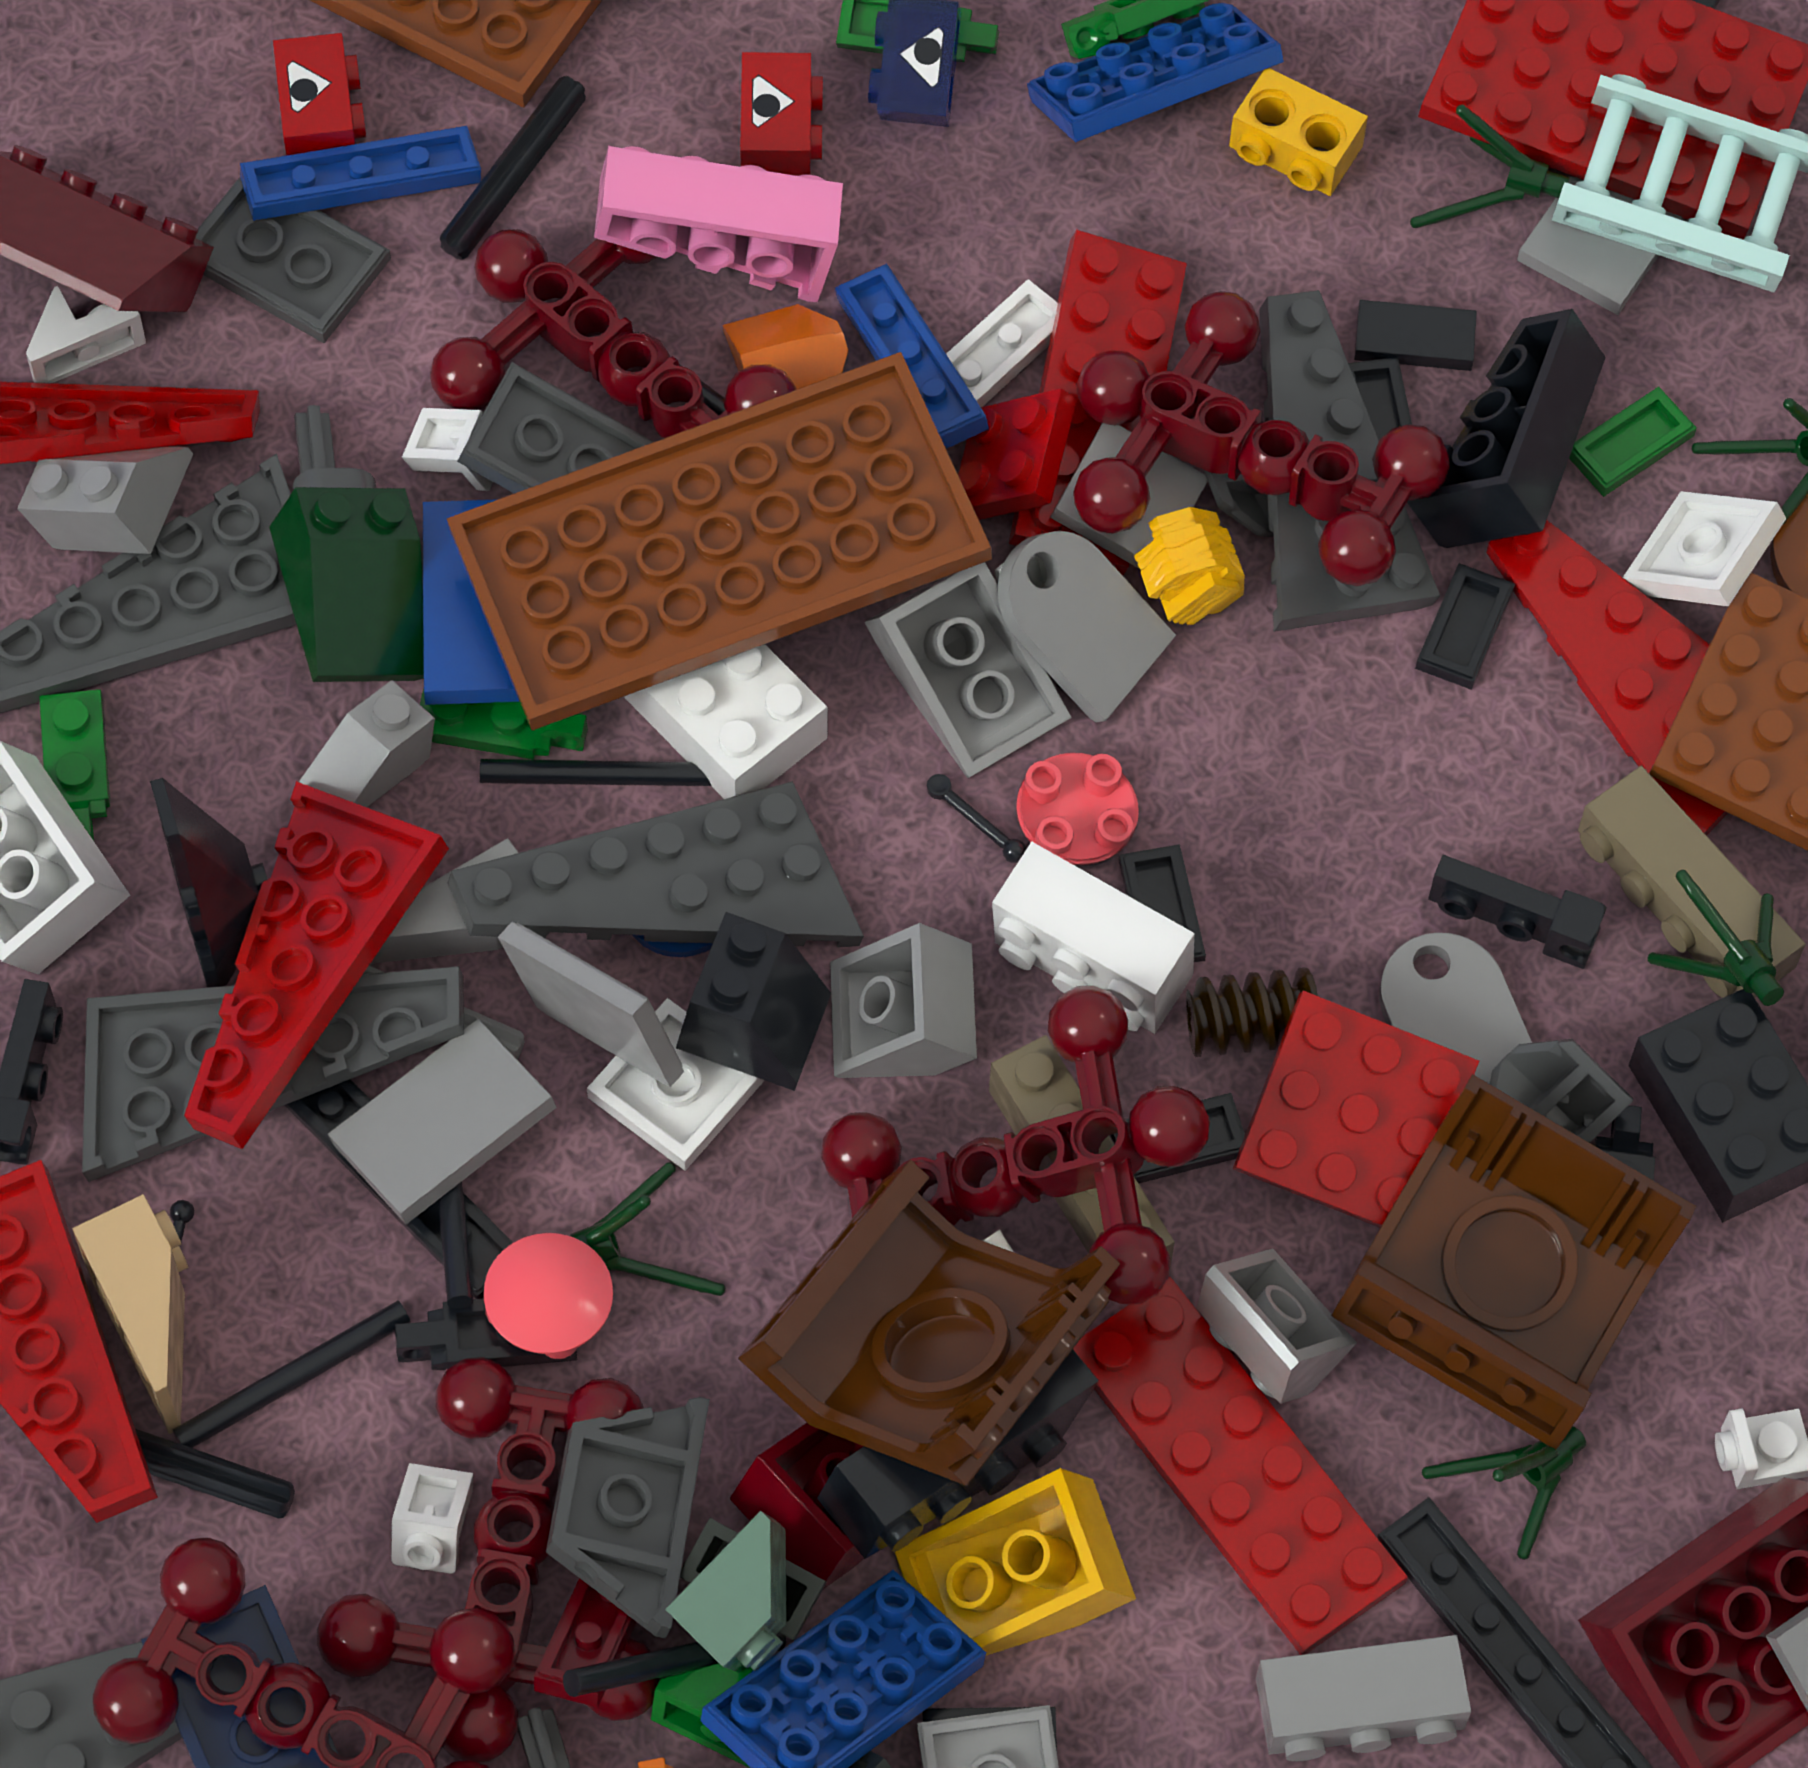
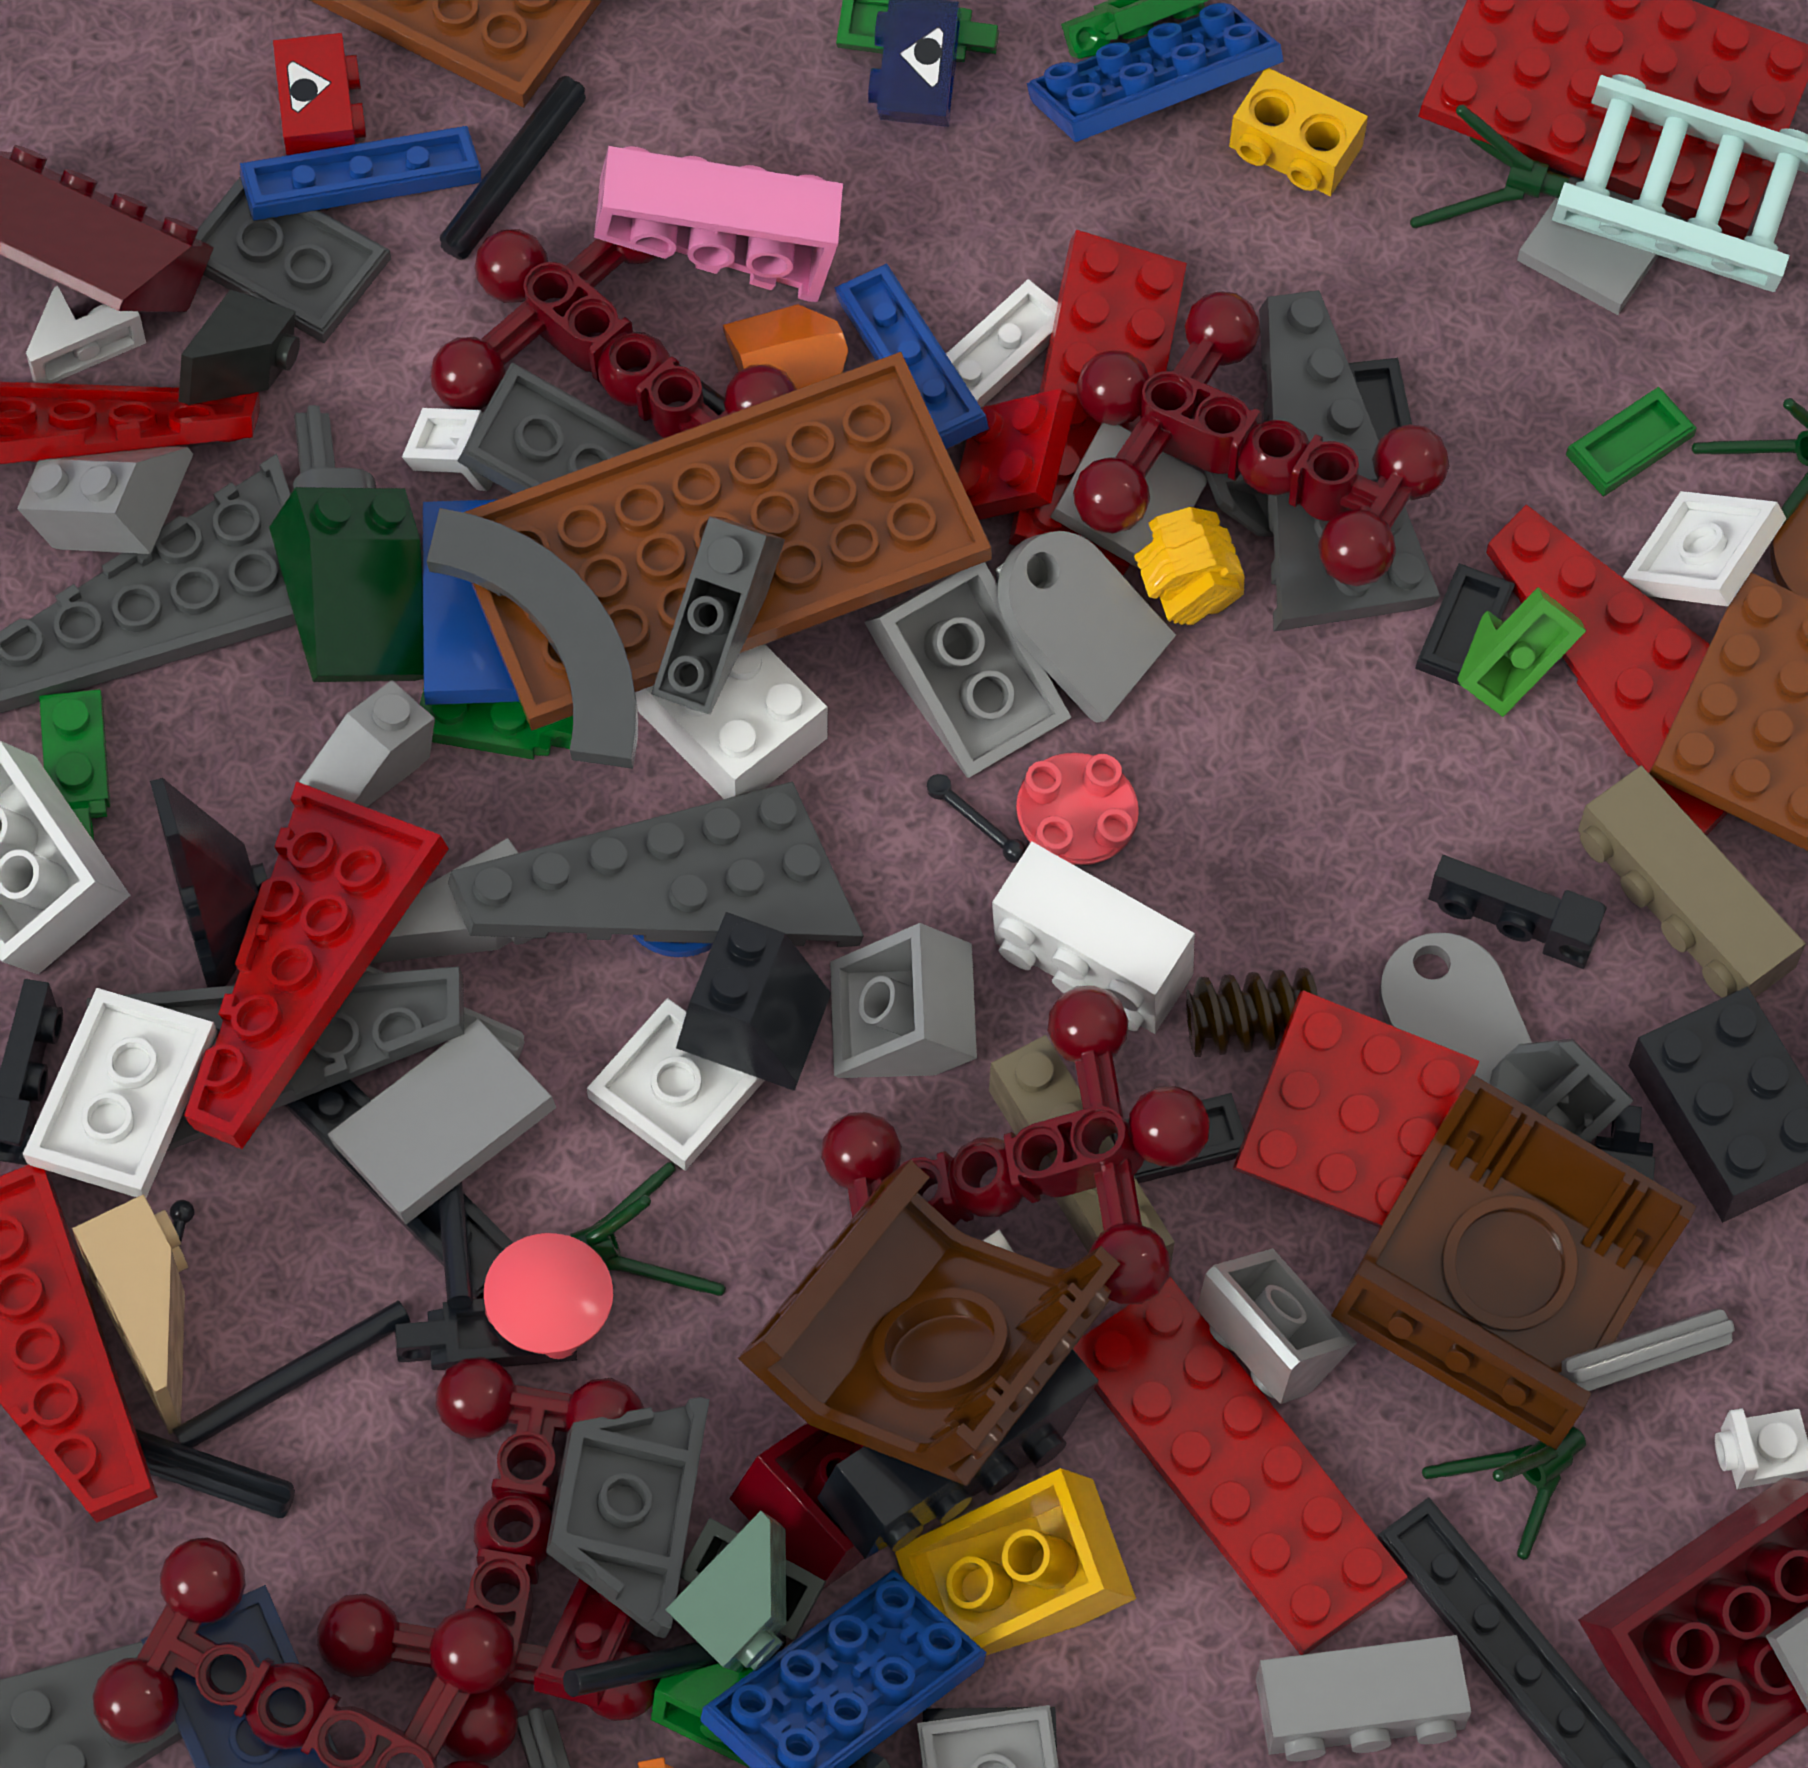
(120, 1093): none -> white plate
(238, 350): none -> pearl dark grey slope
(430, 1518): white bracket -> none
(564, 612): none -> dark grey tile
(591, 772): black bar -> none
(592, 1003): light grey tile -> none
(716, 612): none -> dark grey slope
(777, 112): red brick -> none
(1161, 883): black tile -> none
(1416, 334): black tile -> none
(1516, 435): black wedge -> none
(1516, 653): none -> bright green slope
(1649, 1350): none -> light grey axle
(1746, 961): dark green plant -> none

